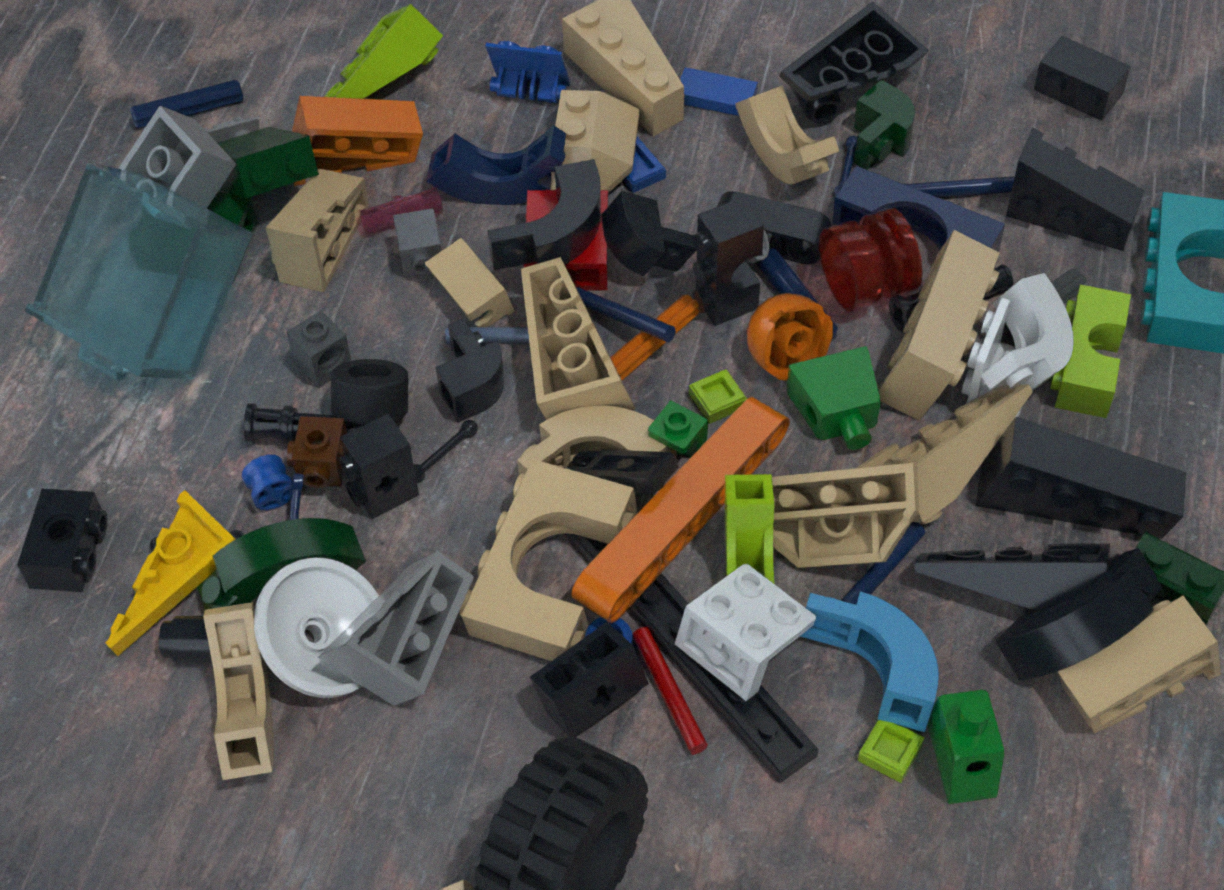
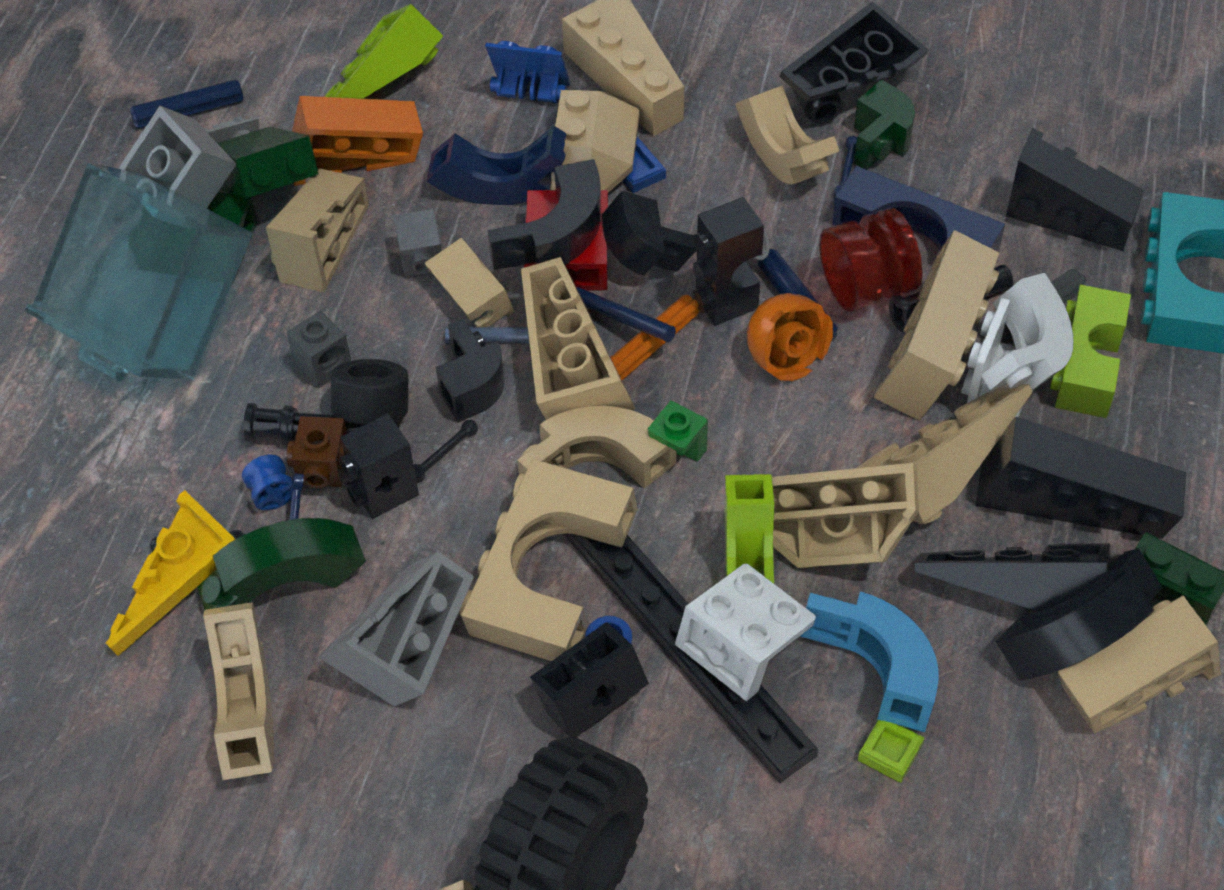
(46, 556): black brick -> none
(185, 640): black brick -> none
(312, 597): white dish -> none
(381, 216): clear pink pin -> none
(637, 469): black hinge -> none
(669, 691): red bar -> none
(678, 511): orange beam -> none
(715, 90): blue tile -> none
(717, 396): lime tile -> none
(789, 228): black beam -> none
(837, 395): green torso -> none
(880, 571): dark blue bar -> none
(966, 187): dark blue bar -> none
(966, 733): green torso -> none
(1081, 78): black brick -> none

